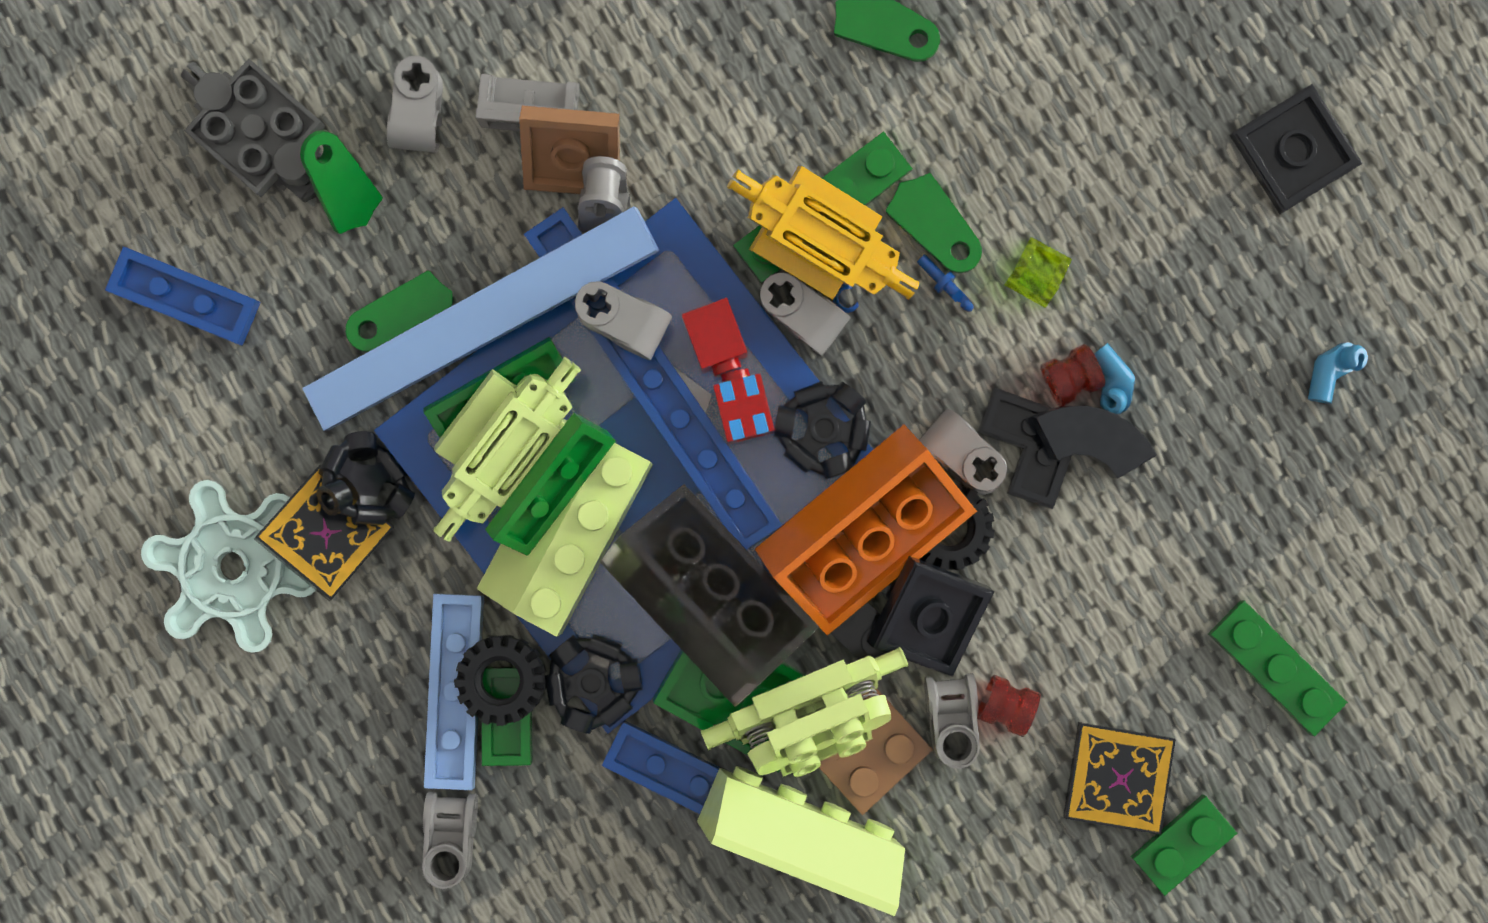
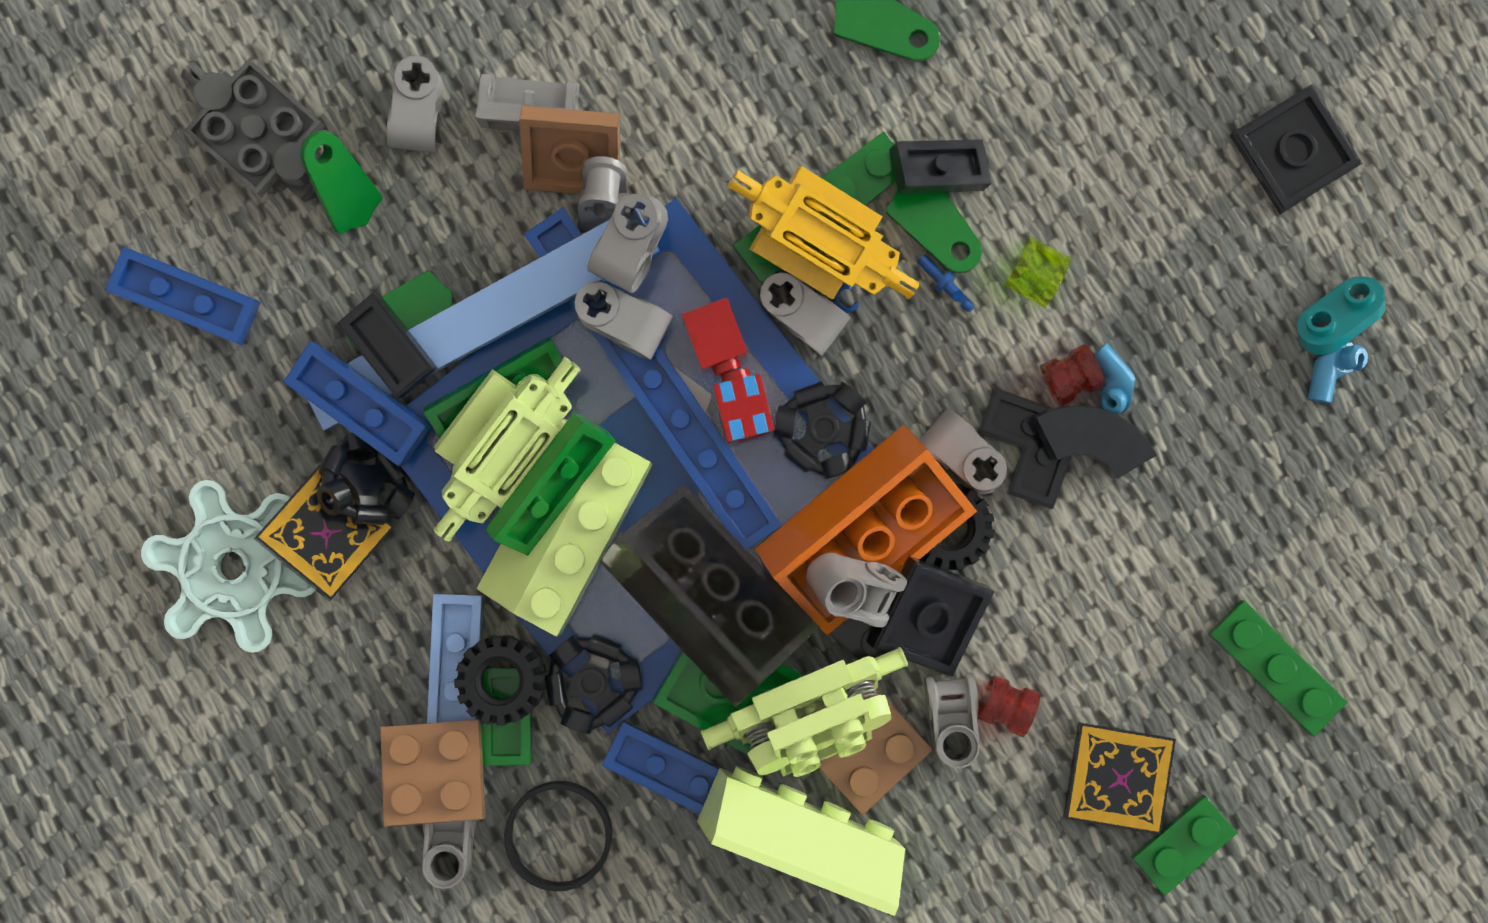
(357, 403): none -> blue plate
(387, 345): none -> black tile
(432, 773): none -> medium nougat plate
(539, 882): none -> black tyre
(625, 247): none -> light grey piece
(855, 587): none -> light grey piece
(940, 166): none -> black plate
(1344, 314): none -> teal plate

